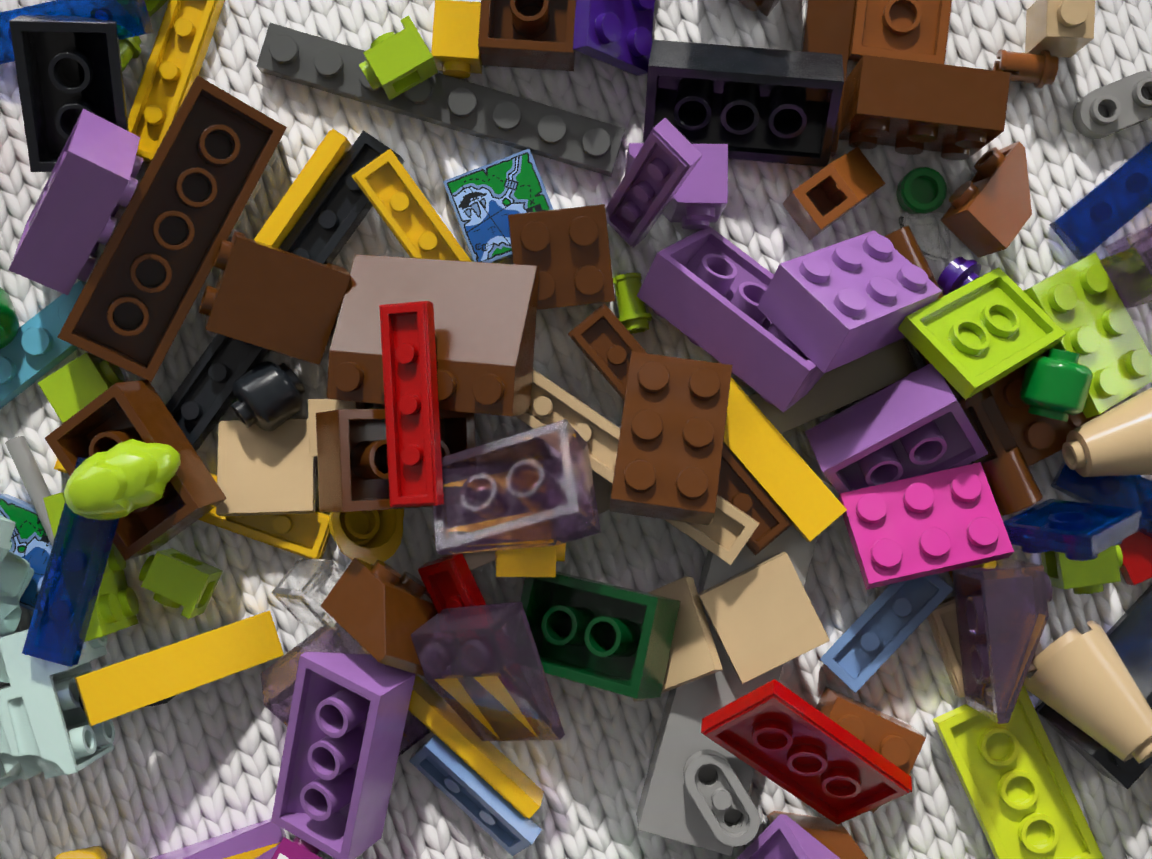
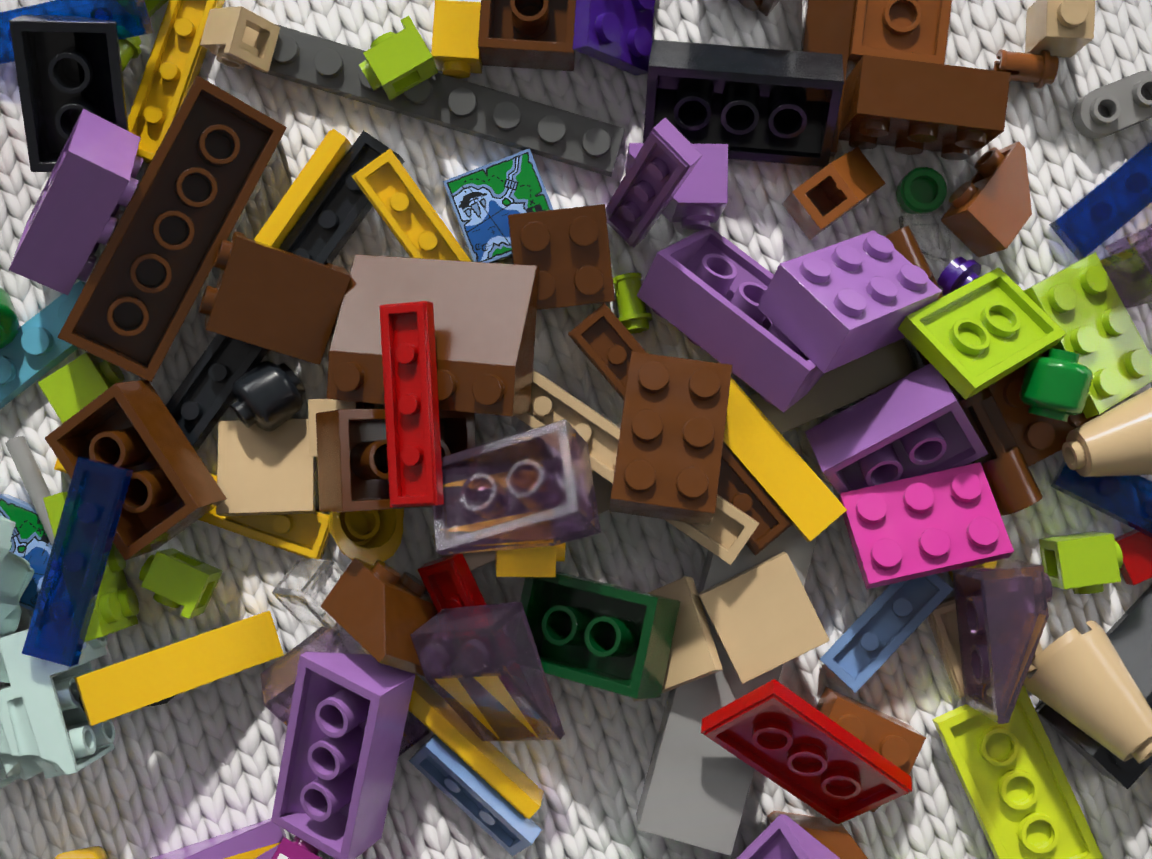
(121, 479): lime arm -> none
(240, 38): none -> tan brick
(719, 796): light grey plate -> none
(1072, 528): clear blue plate -> none

